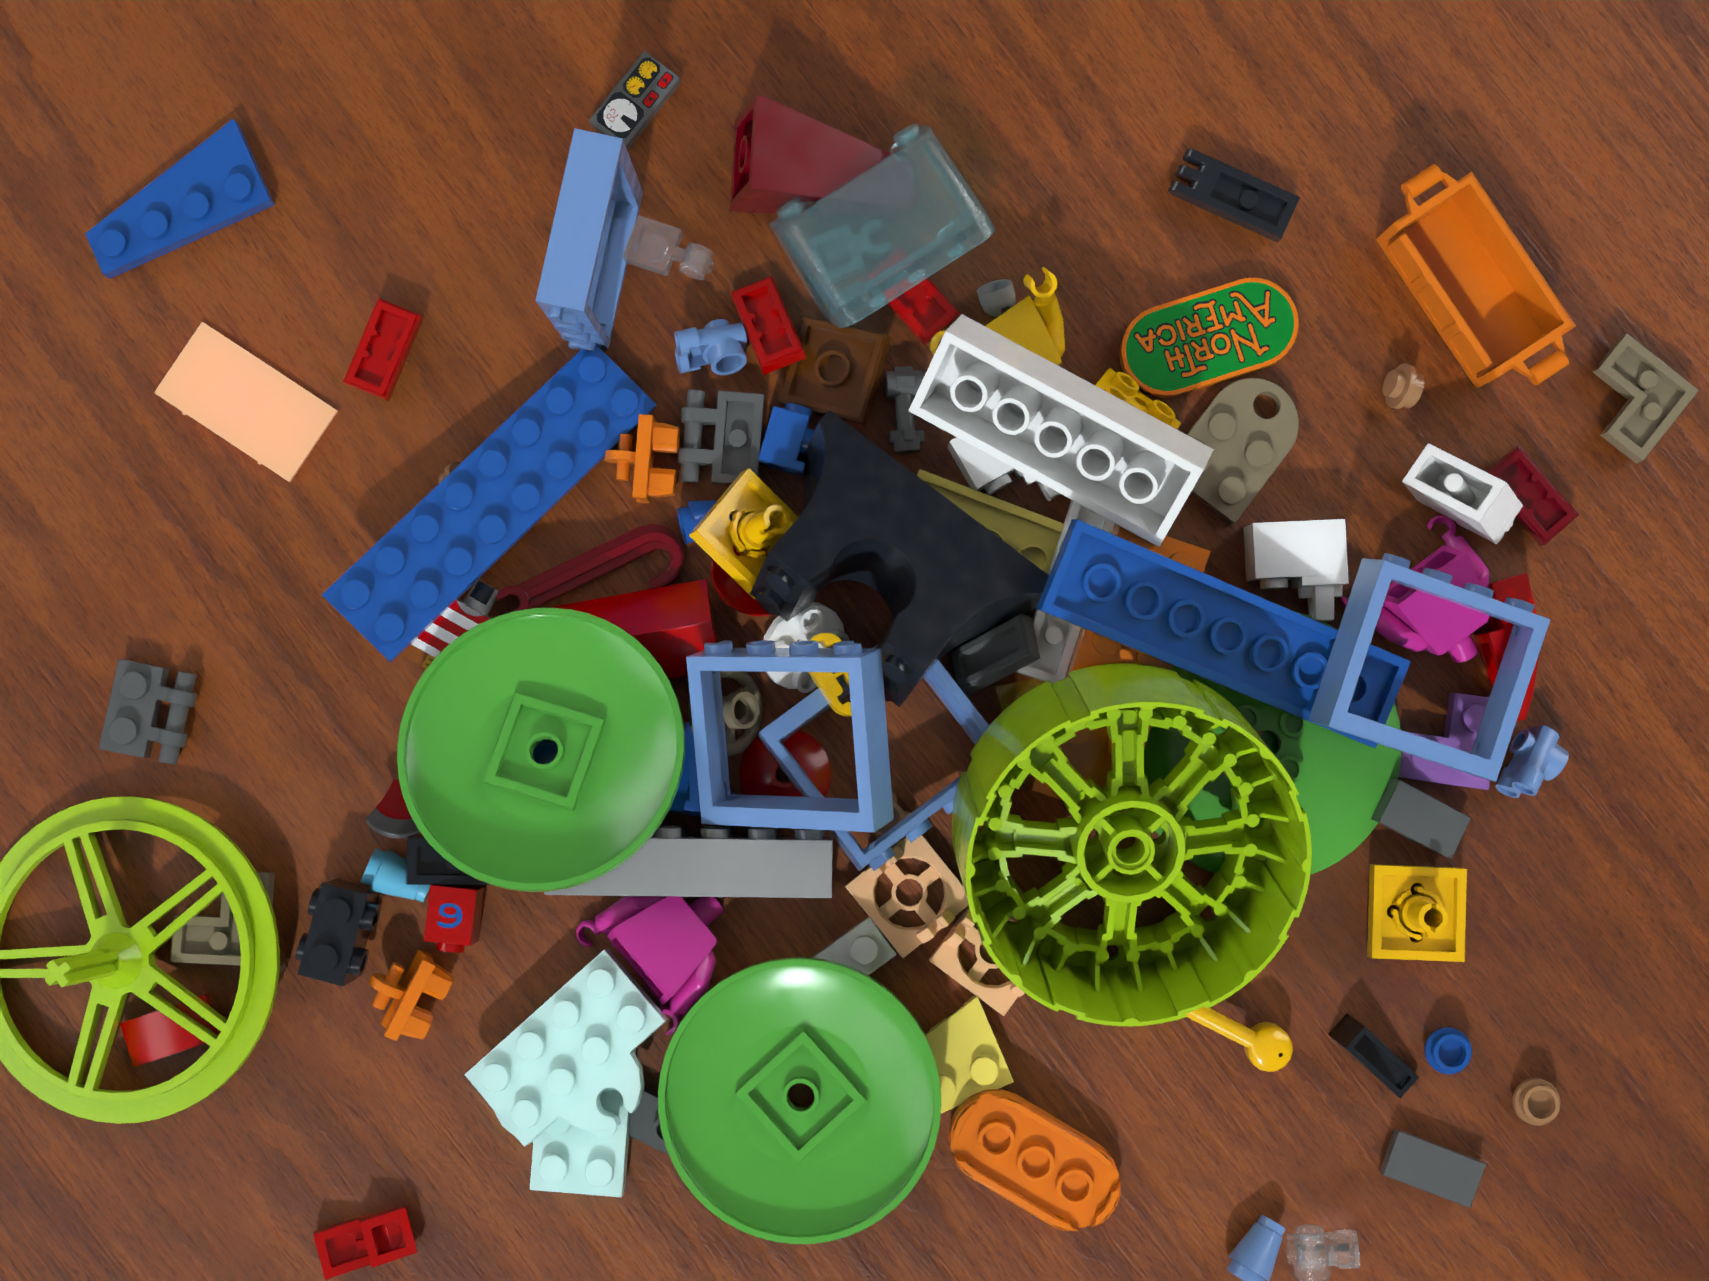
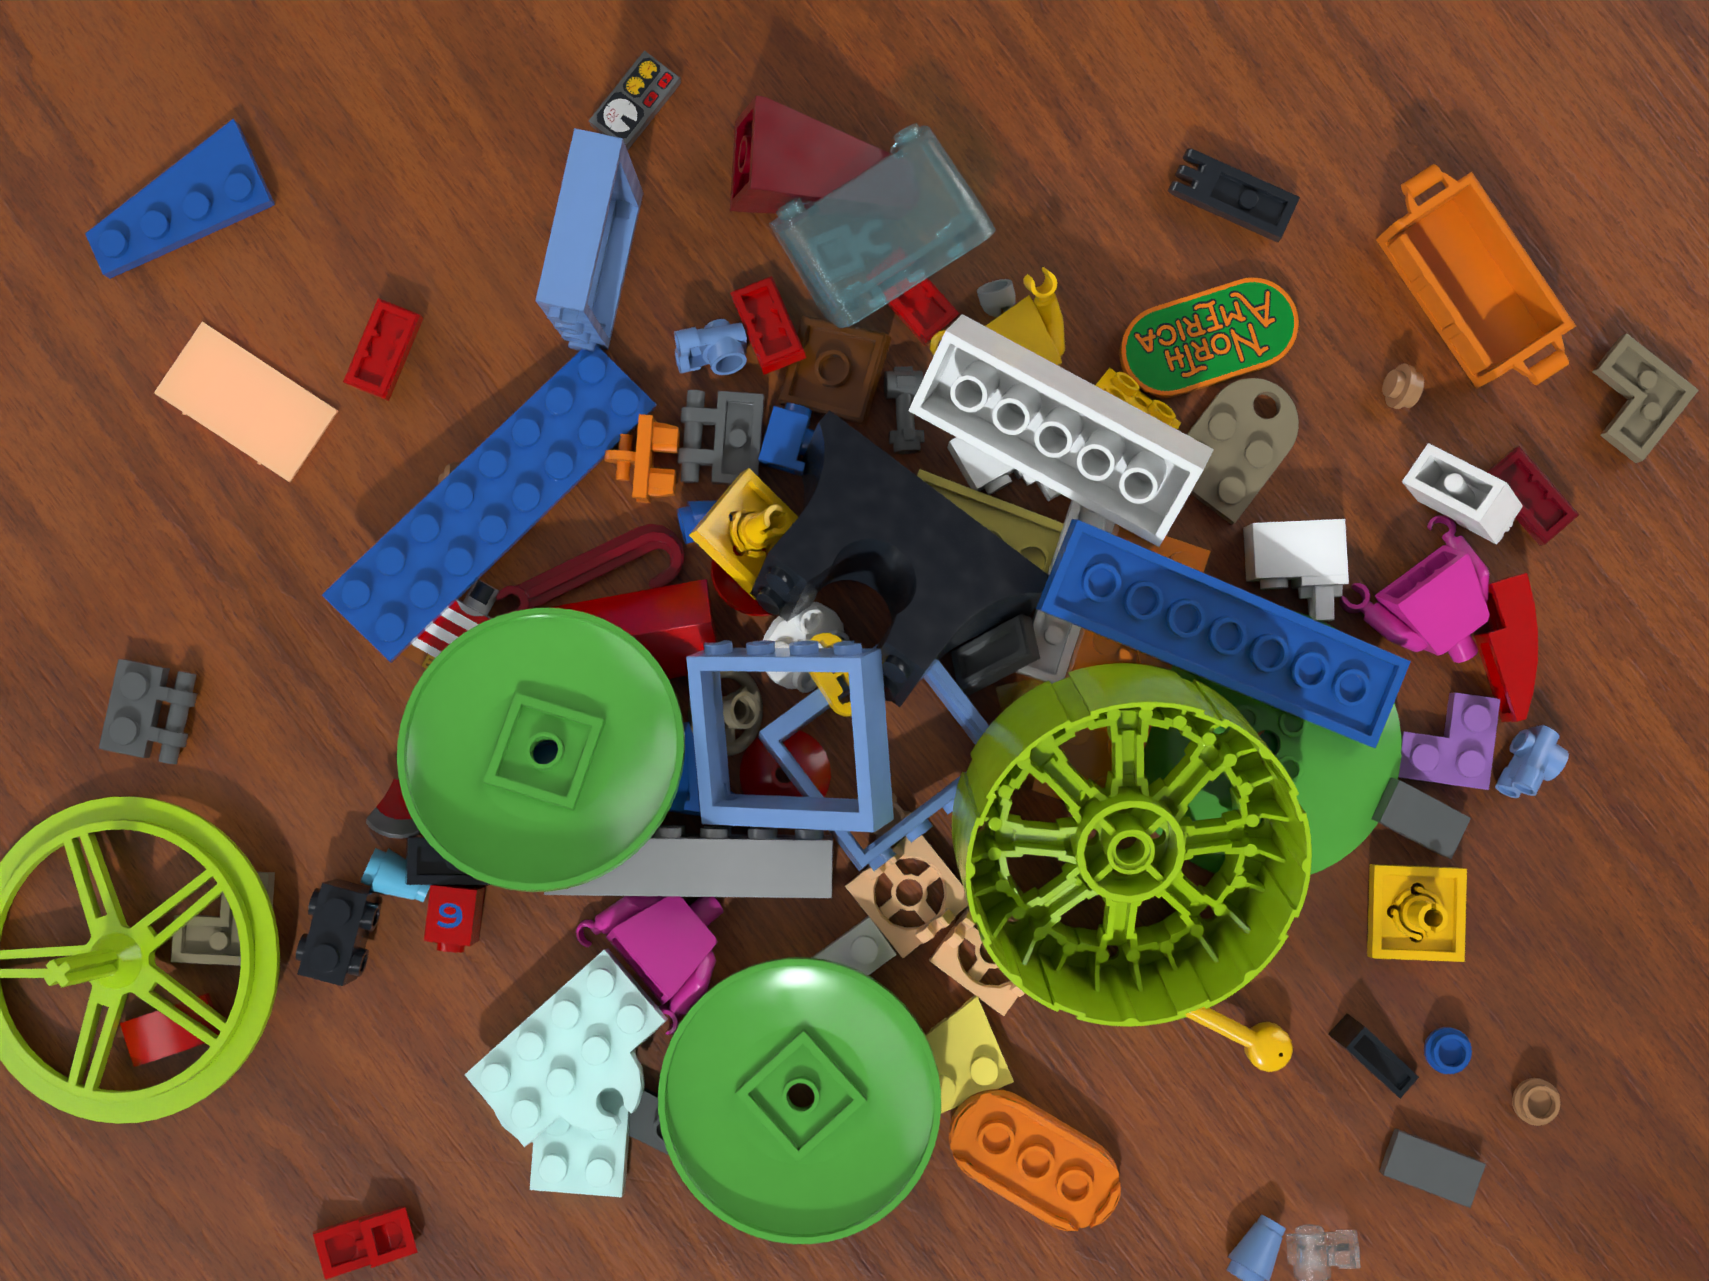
(402, 1013): orange hips -> none
(657, 246): clear plate -> none
(1354, 641): medium blue window -> none

